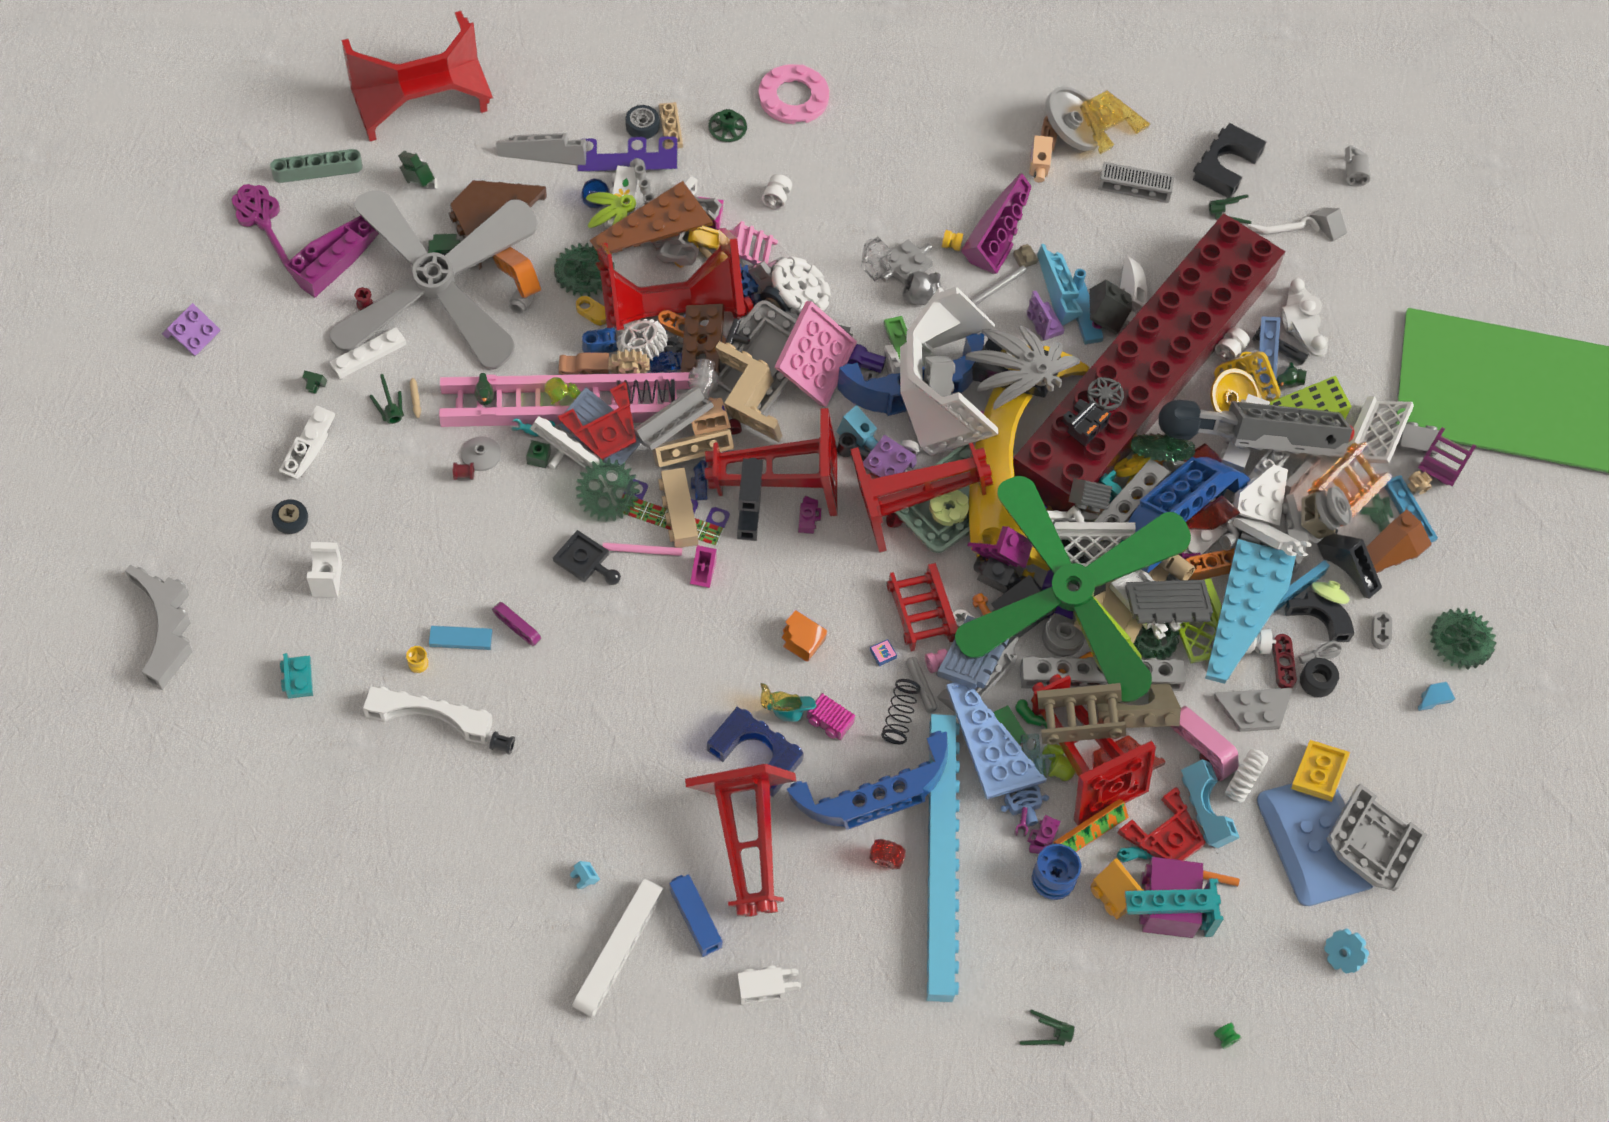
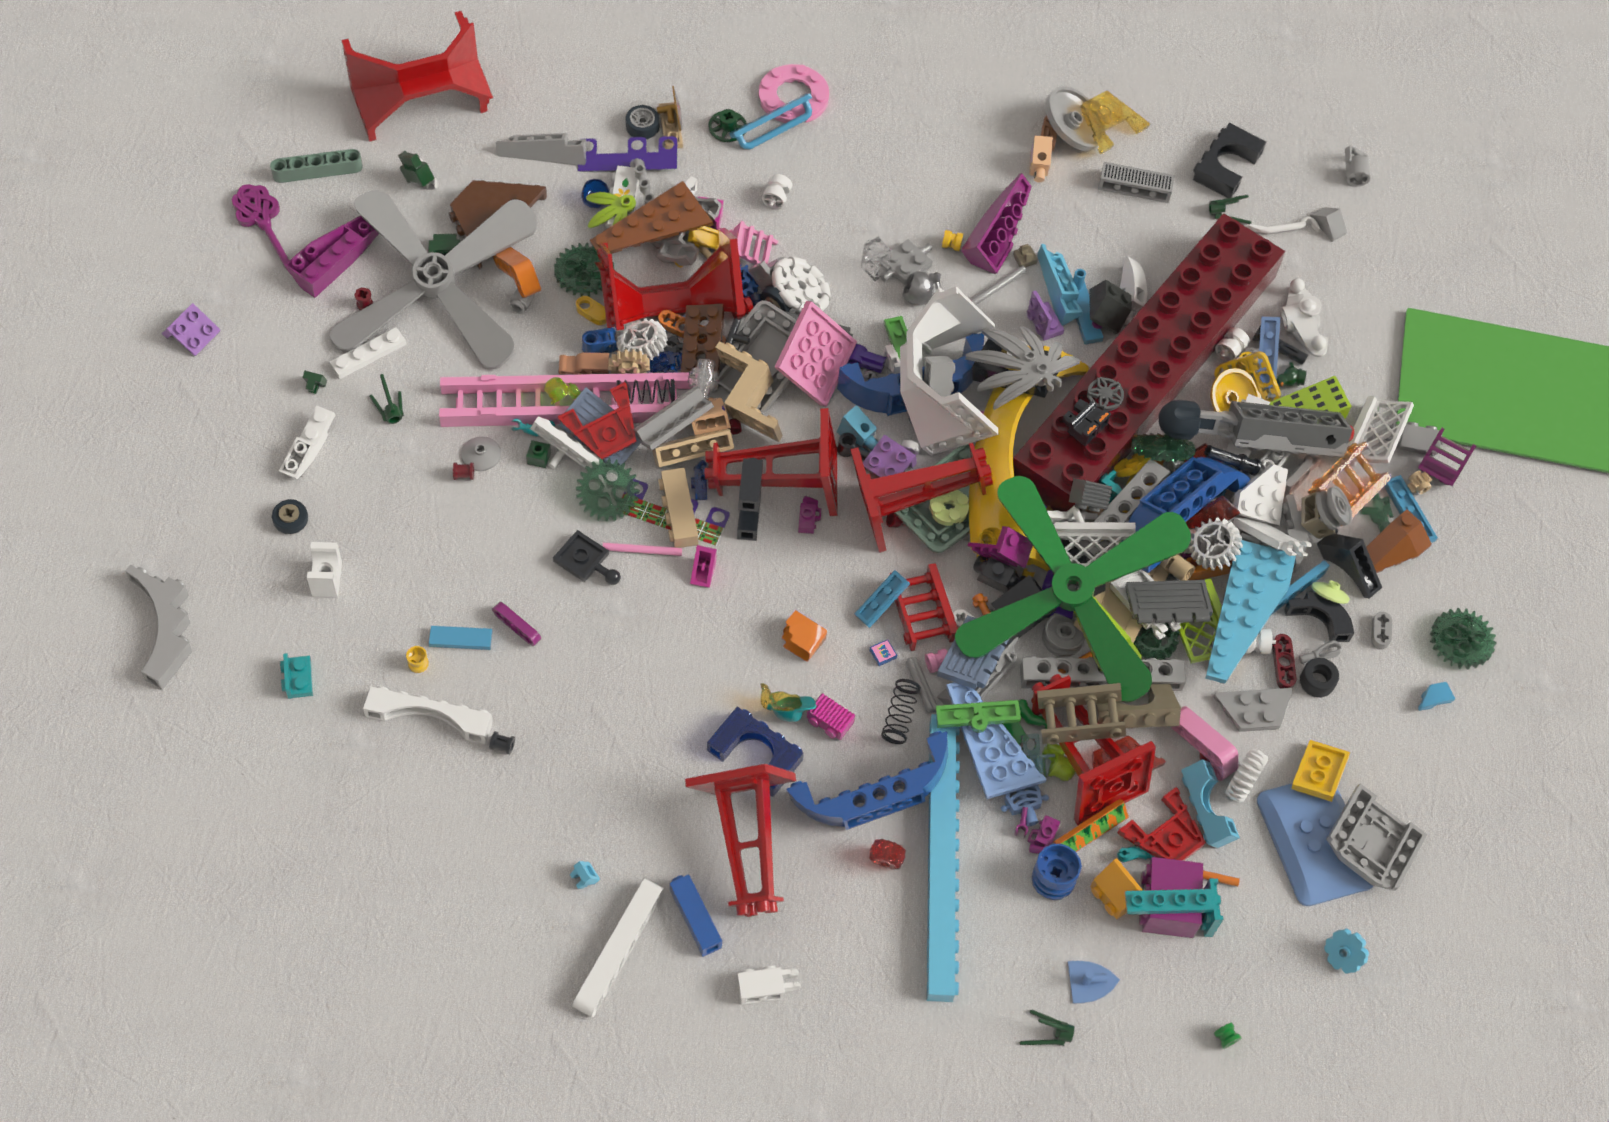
(415, 397): tan piece -> none
(483, 390): dark green animal -> none
(670, 110): none -> pearl gold shield
(804, 99): none -> dark azure piece
(882, 598): none -> dark azure tile
(978, 714): none -> bright green hinge
(1090, 981): none -> medium blue shield
(1213, 533): none -> white gear
(1239, 461): none -> black pin

